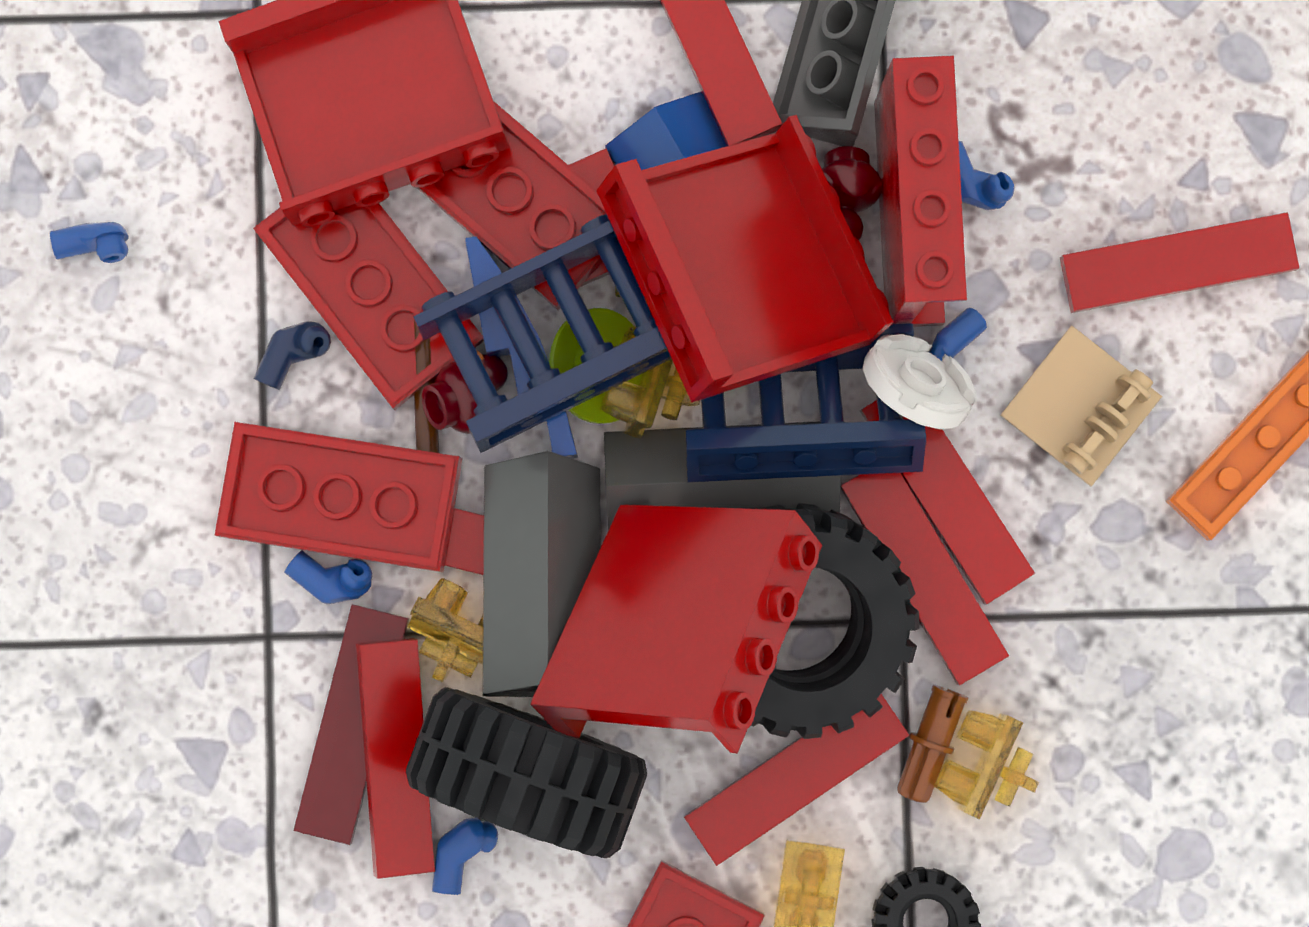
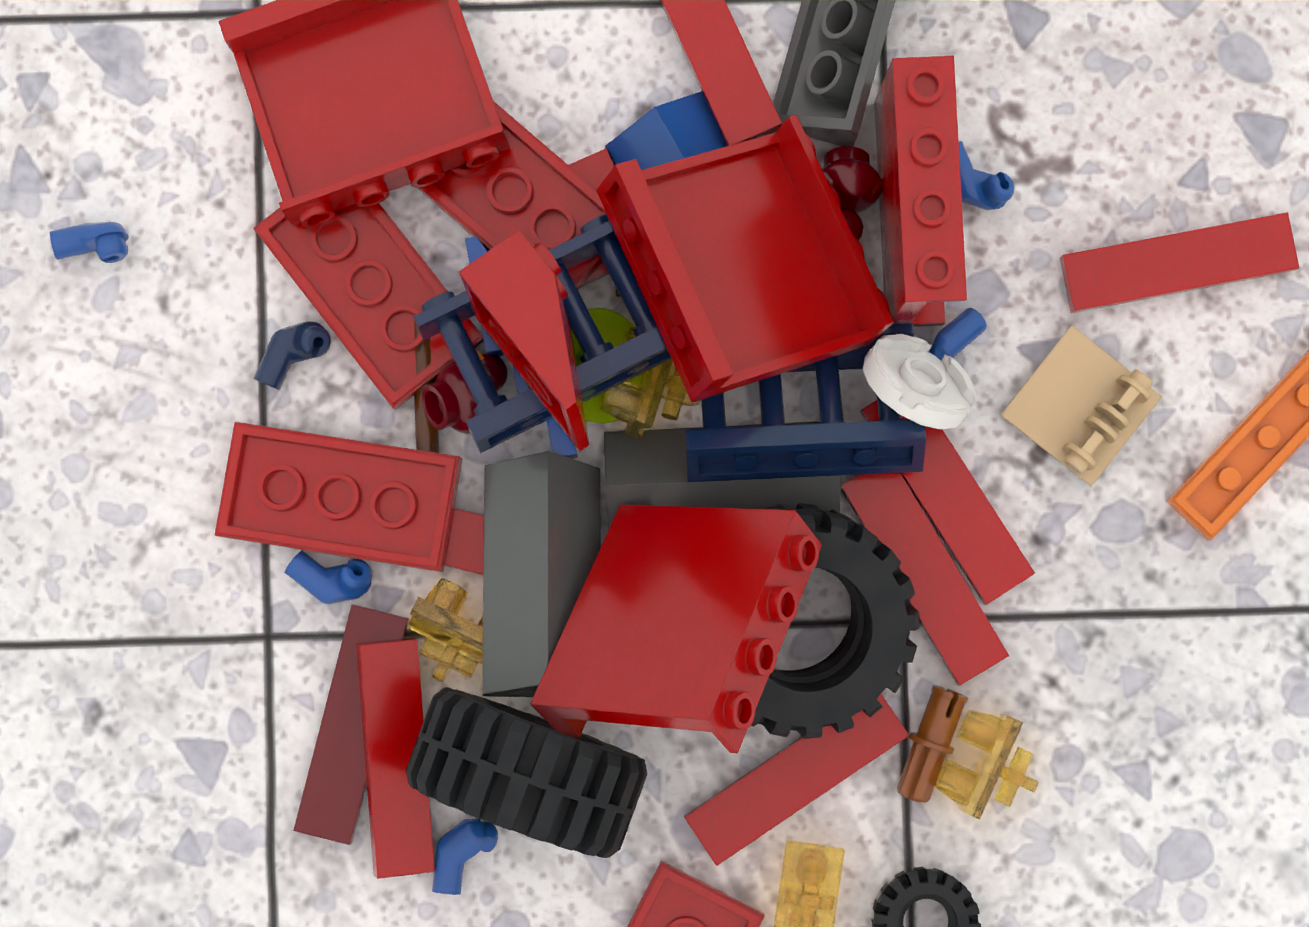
(523, 311): none -> red slope

